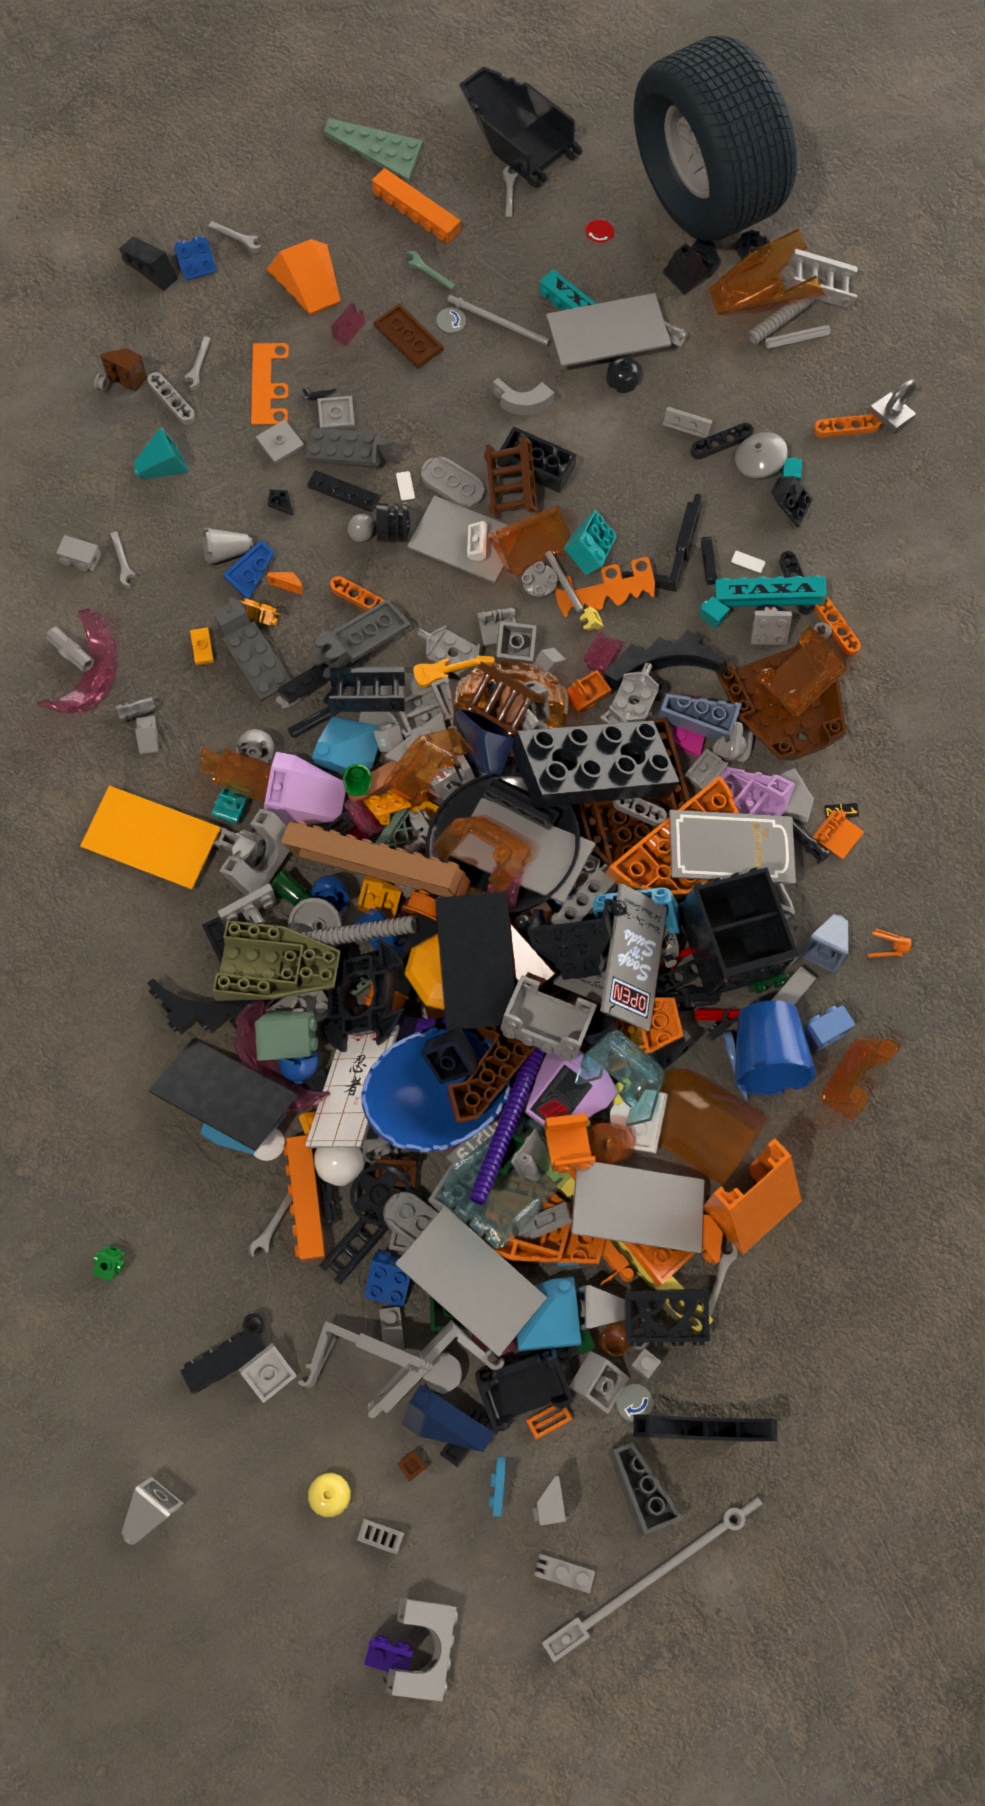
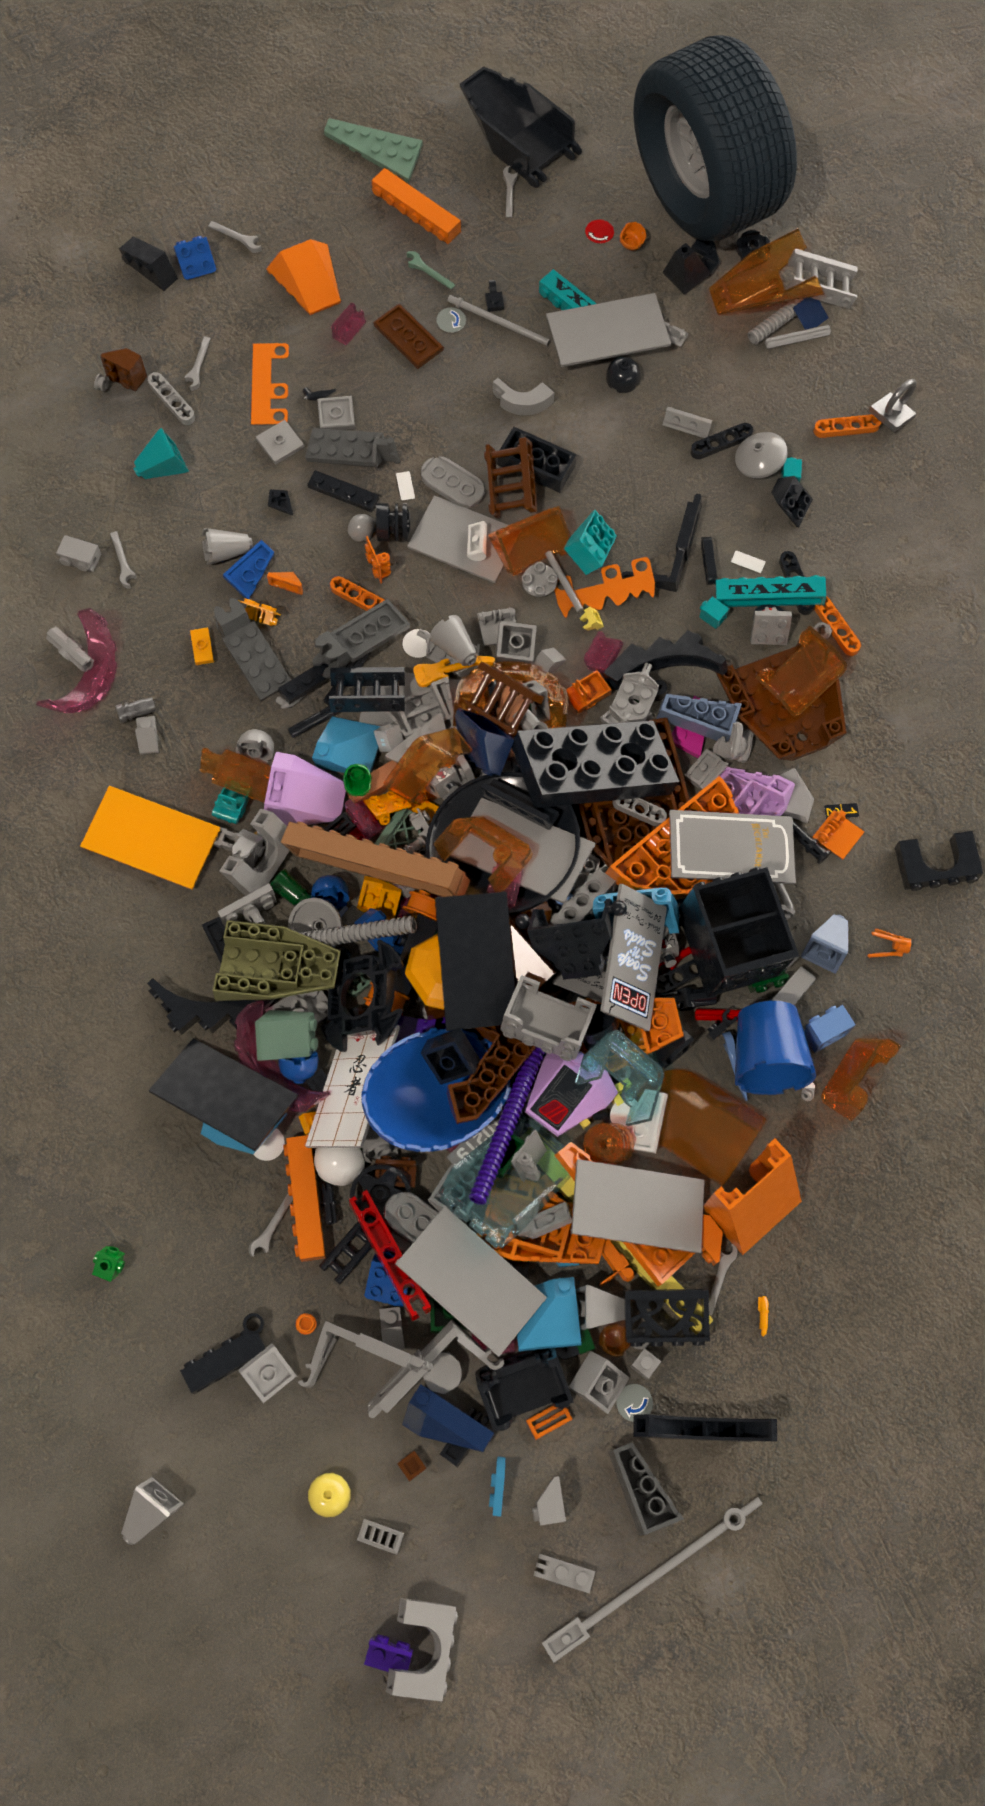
(306, 1324): none -> orange plate
(380, 562): none -> orange hinge
(382, 1242): none -> red piece
(414, 645): none -> white sticker
(454, 640): none -> light grey cone
(494, 299): none -> black plate
(568, 1143): orange panel -> none
(633, 236): none -> orange hair
(763, 1306): none -> light orange piece
(808, 1092): none -> light grey arm
(810, 313): none -> dark blue sticker
(917, 874): none -> black arch

